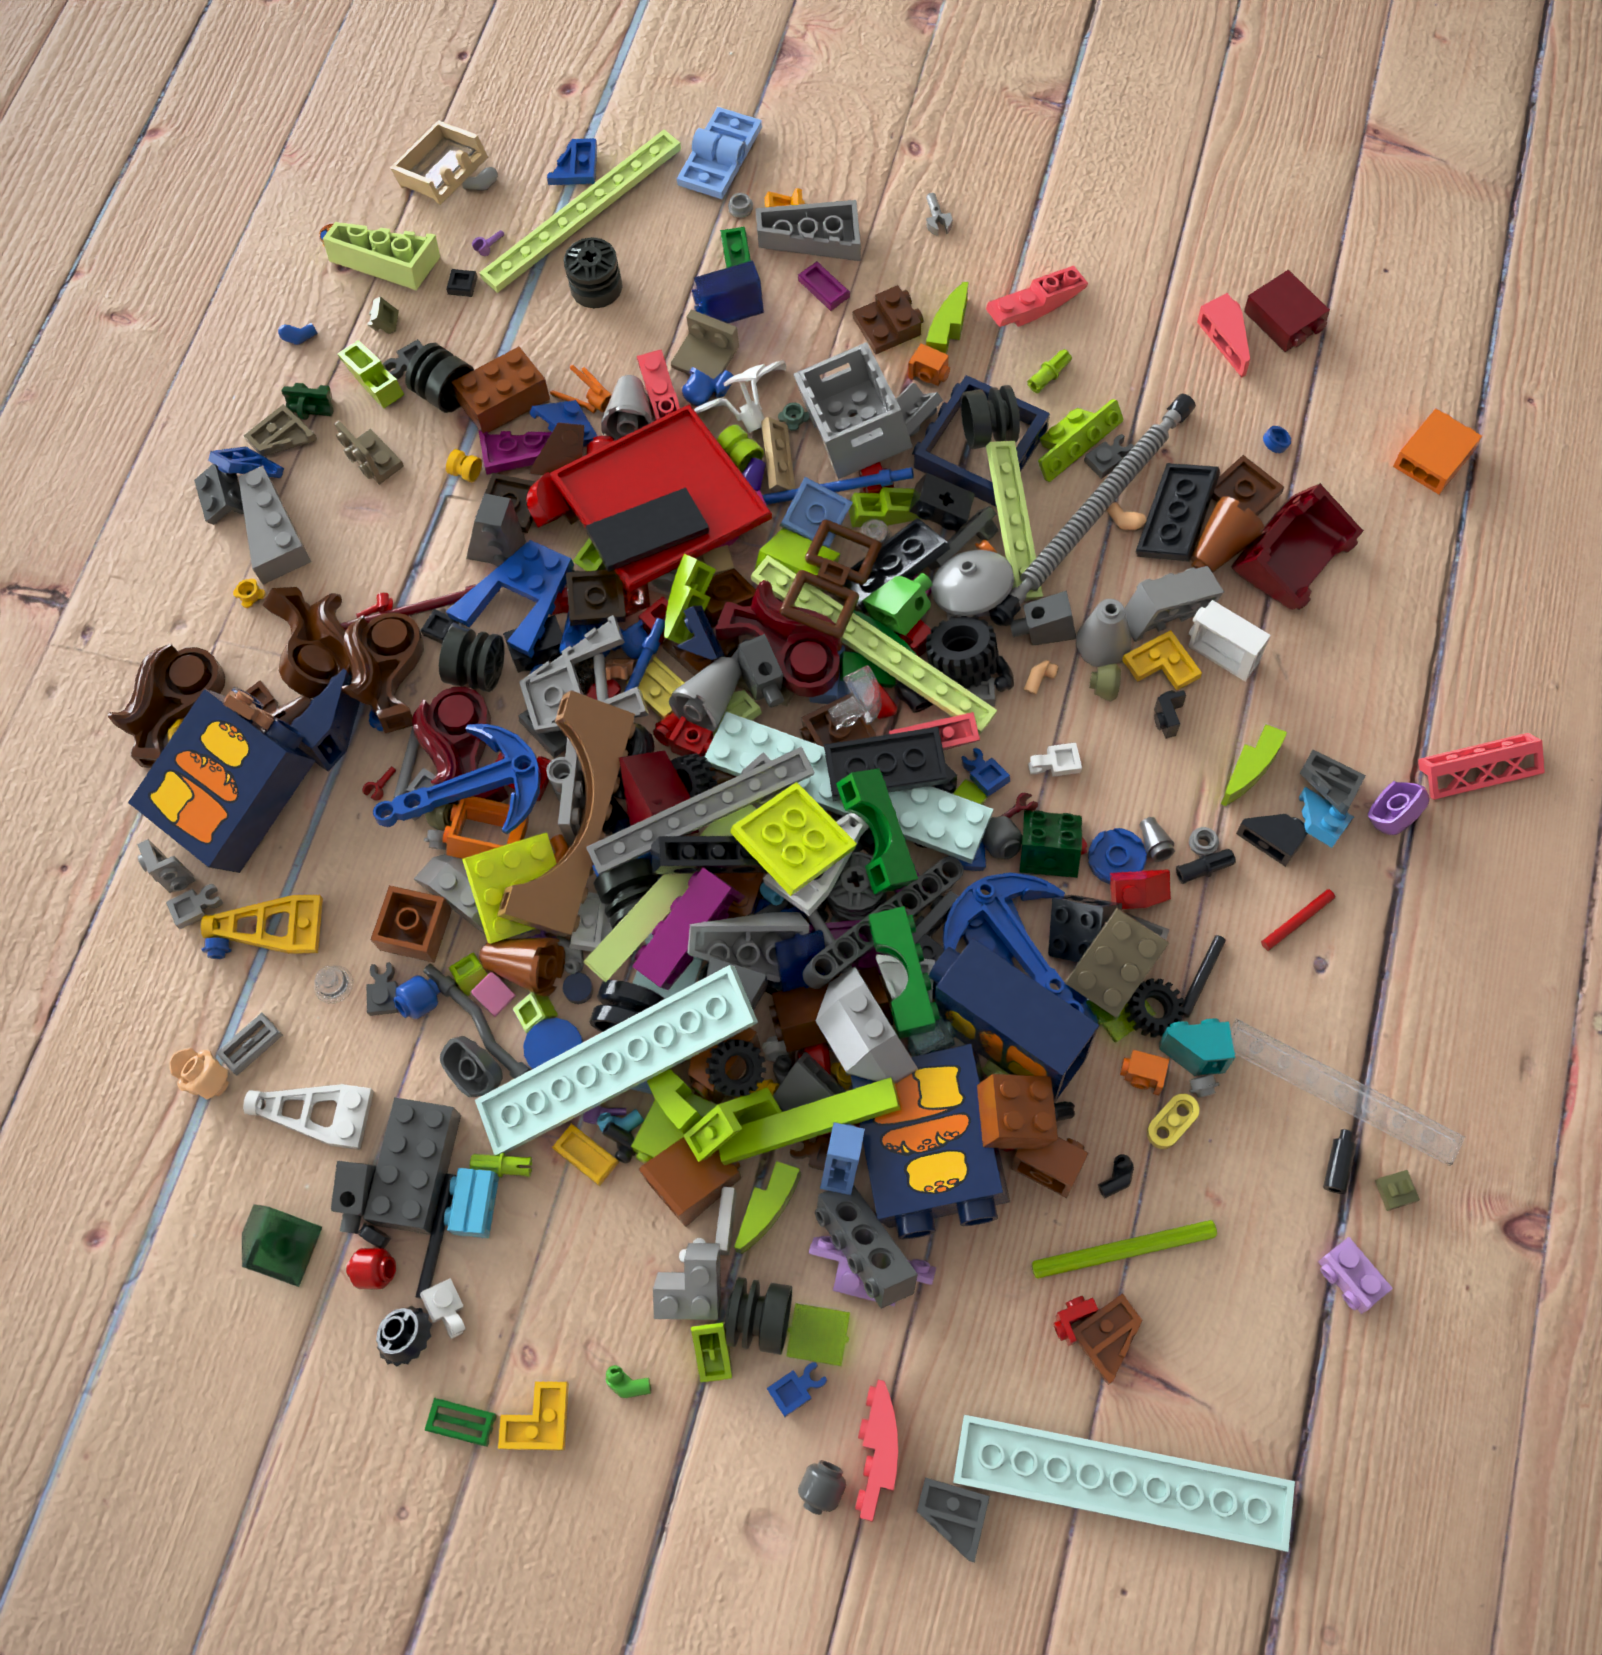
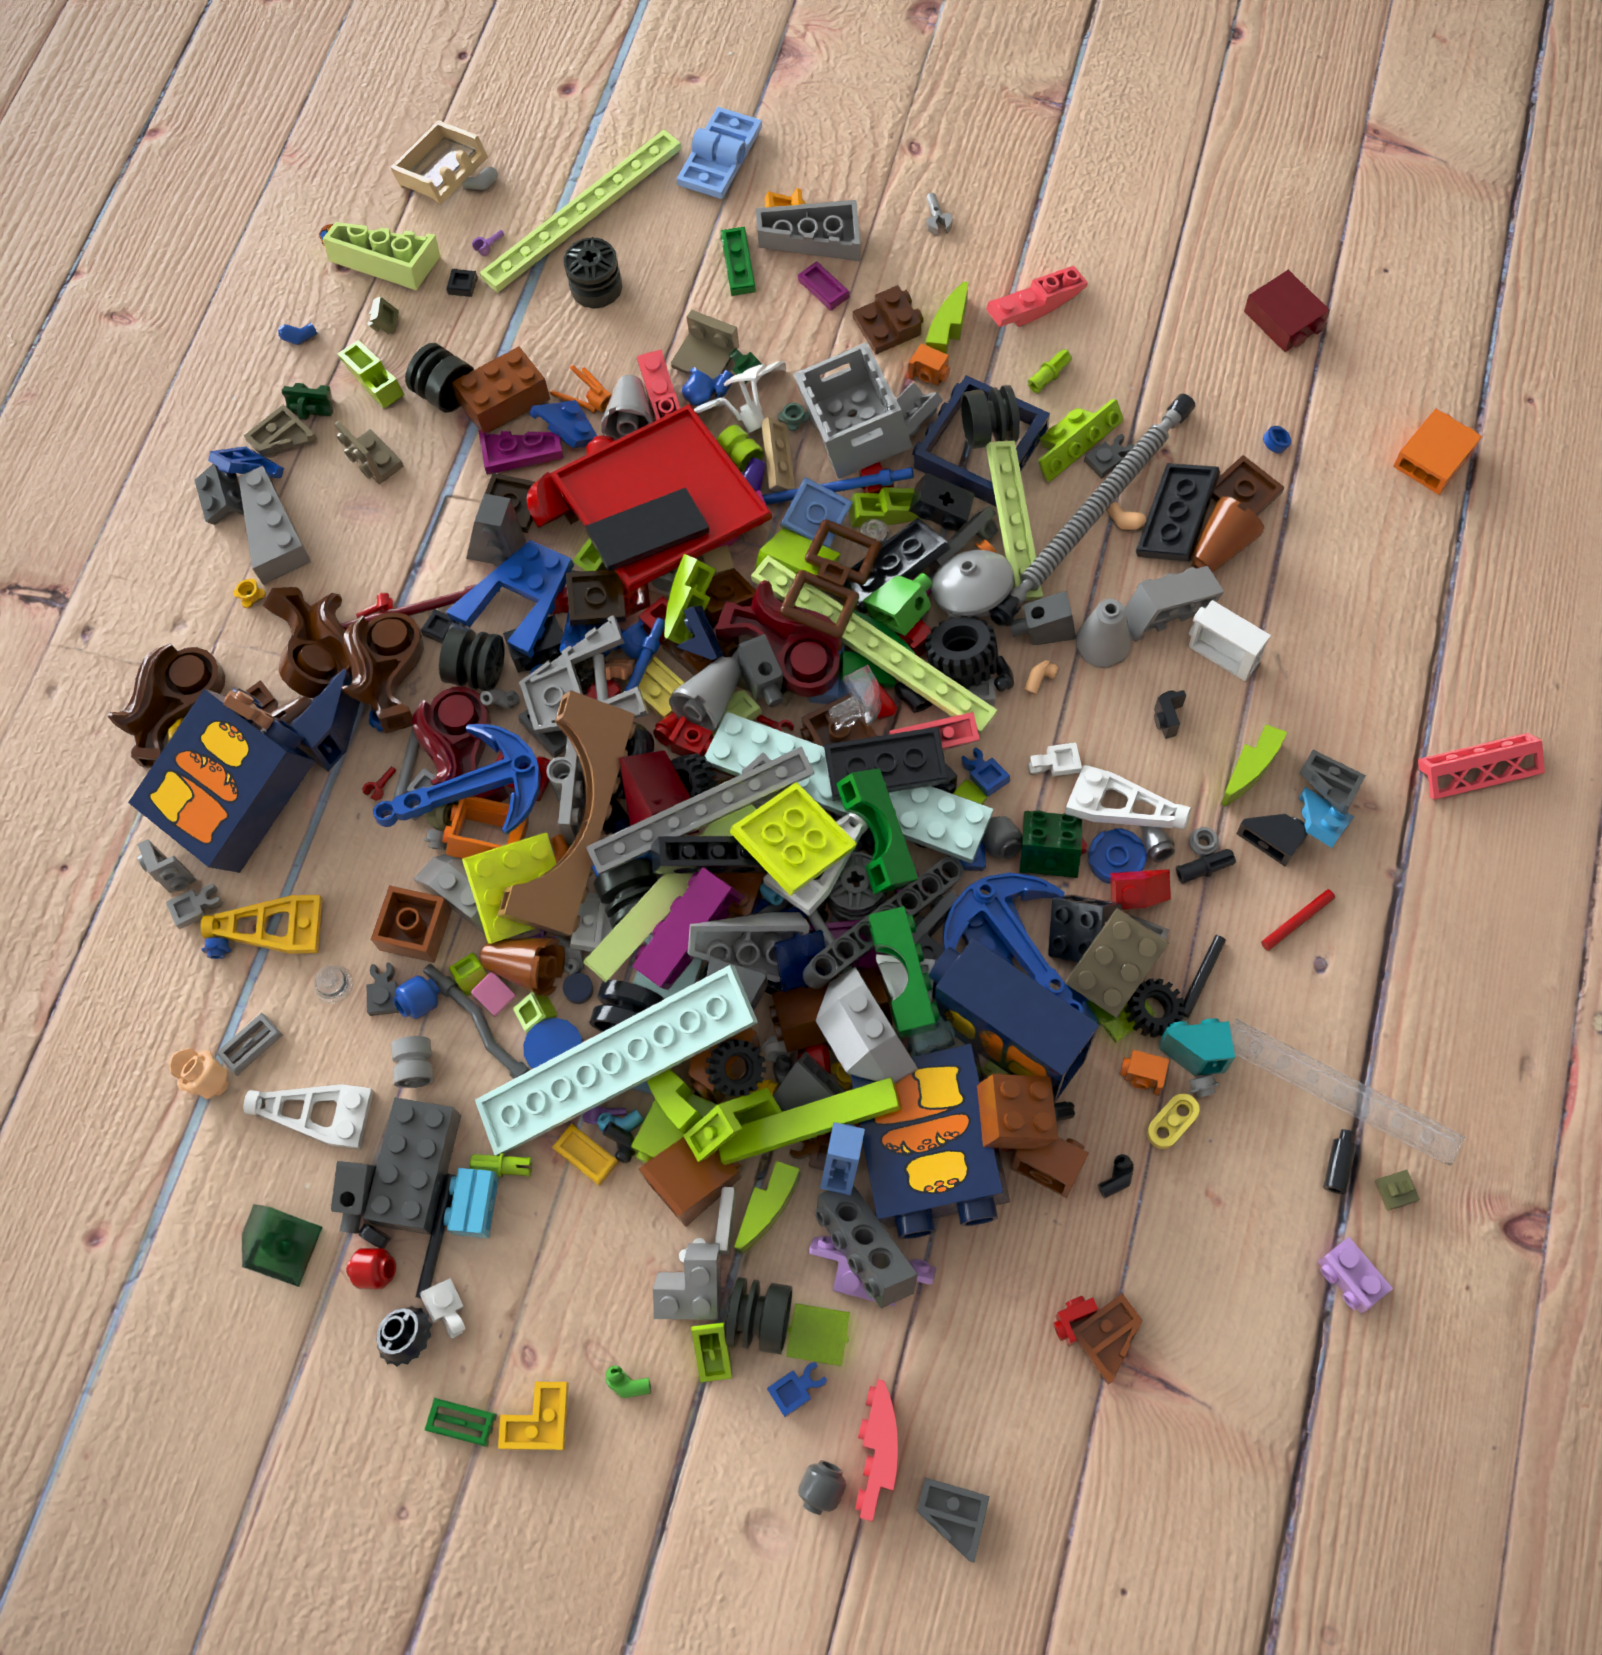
(404, 357): dark grey plate -> none
(412, 1064): none -> light grey wheel
(463, 465): yellow wheel -> none
(470, 1067): dark grey piece -> none
(500, 698): none -> light grey arm
(560, 449): reddish brown wing -> none
(576, 164): blue wing -> none
(729, 293): clear blue brick -> none
(740, 205): light grey plate -> none
(743, 362): none -> dark green plate
(776, 725): none -> red hand
(1021, 805): dark red hand -> none
(1091, 788): none -> white plate
(1106, 681): olive cone -> none
(1124, 1249): lime axle -> none
(1125, 1483): light aqua plate -> none
(1166, 654): yellow plate -> none
(1225, 326): coral slope -> none
(1297, 546): dark red windscreen -> none
(1398, 807): medium lavender piece -> none

